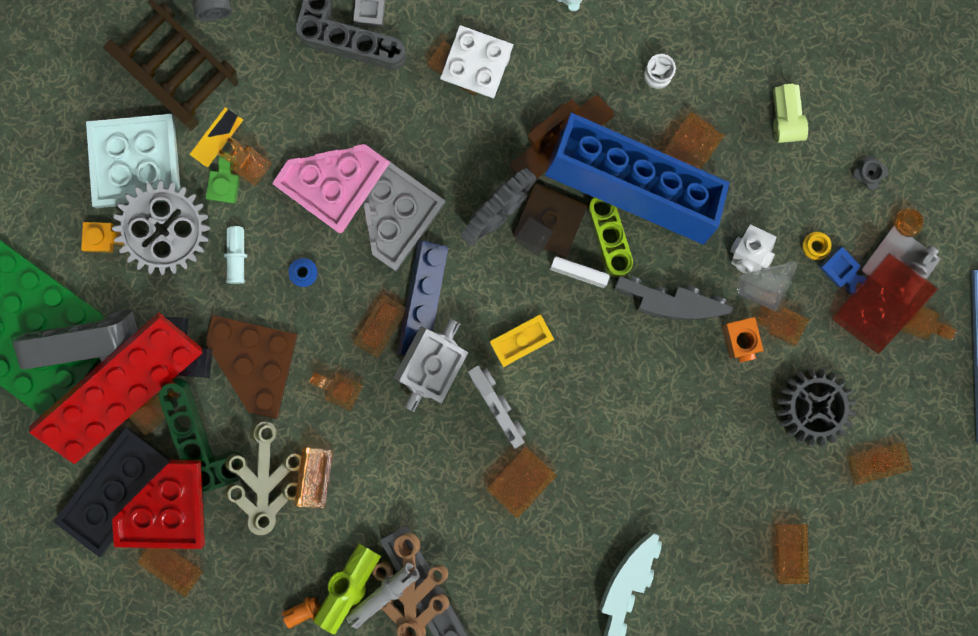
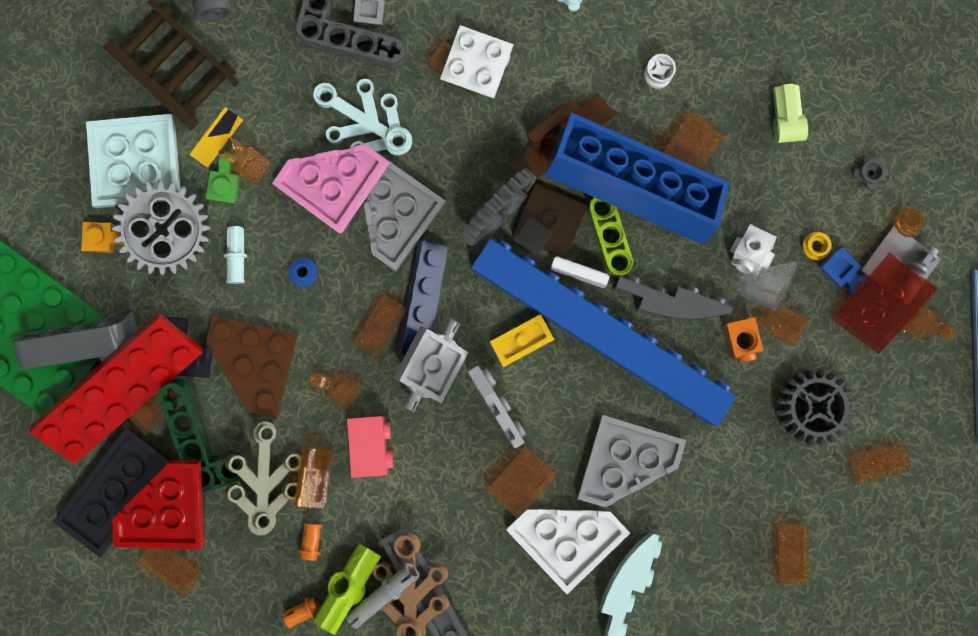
(310, 542): none -> orange pin
(367, 121): none -> light aqua plant
(369, 447): none -> coral brick
(567, 541): none -> white plate
(604, 333): none -> blue brick
(626, 460): none -> light grey plate

